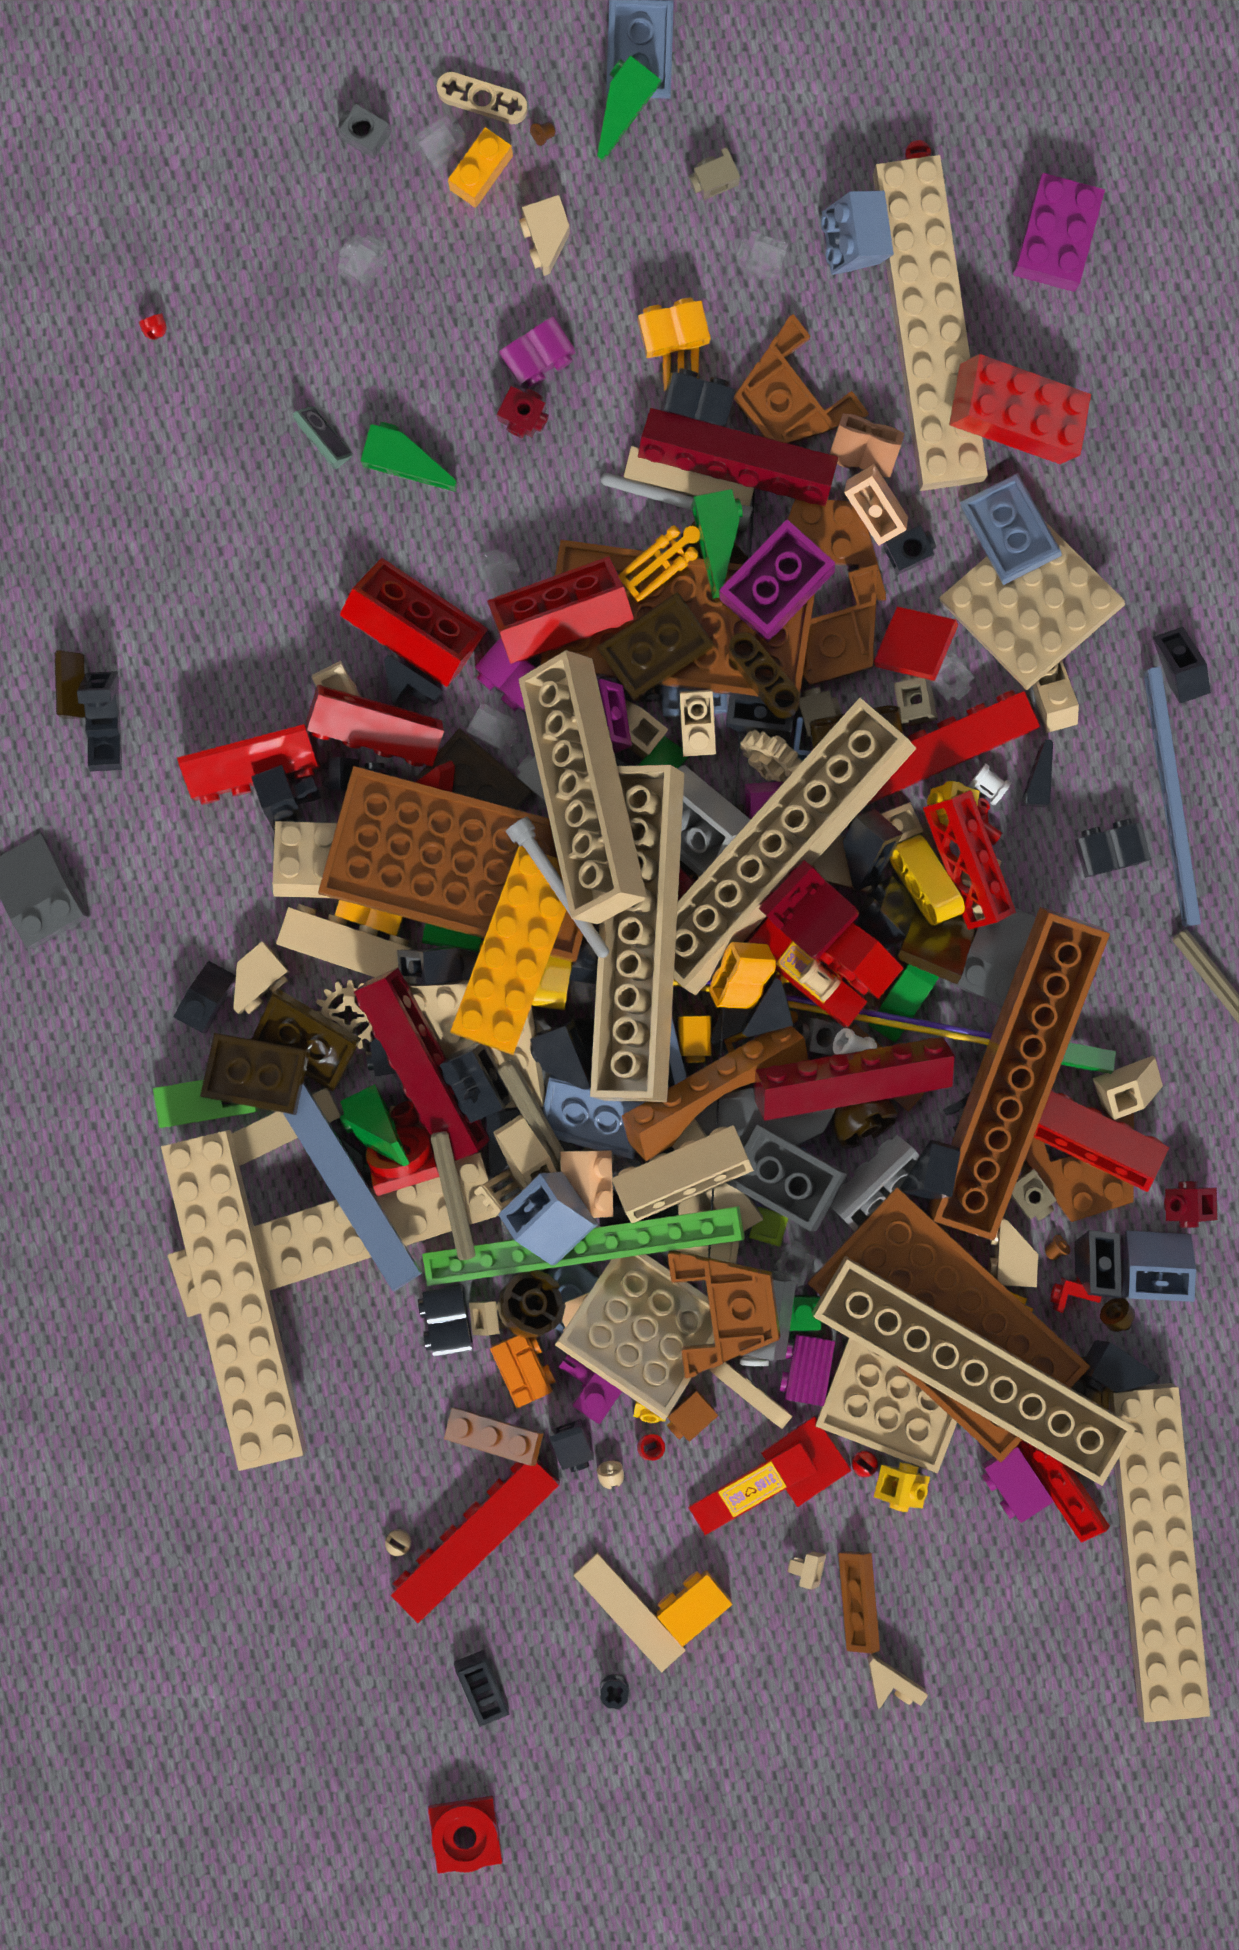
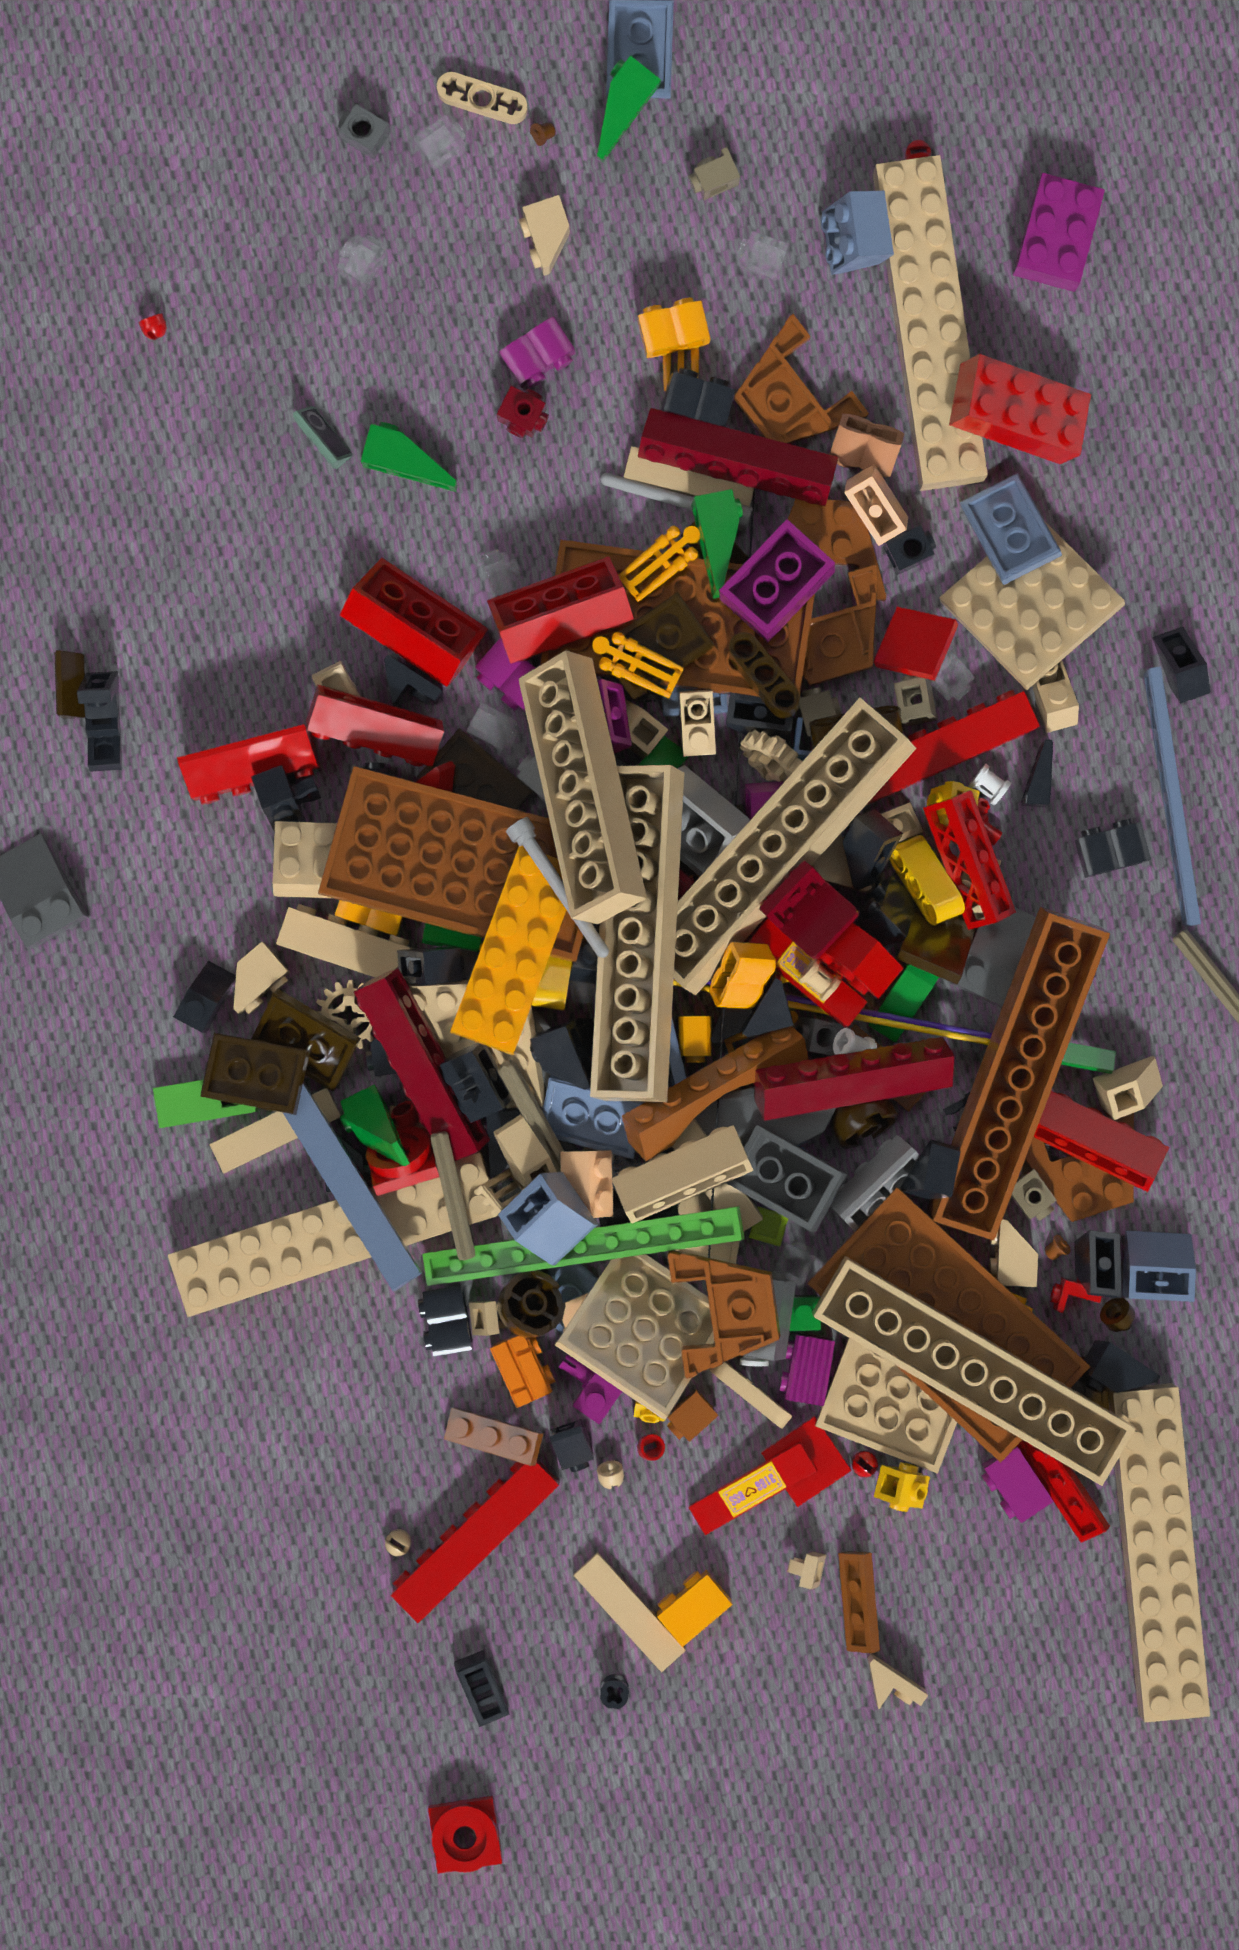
(234, 1300): tan brick -> none
(339, 772): black tile -> none
(480, 167): light orange brick -> none
(601, 646): none -> light orange piece
(1190, 1204): dark red brick -> none

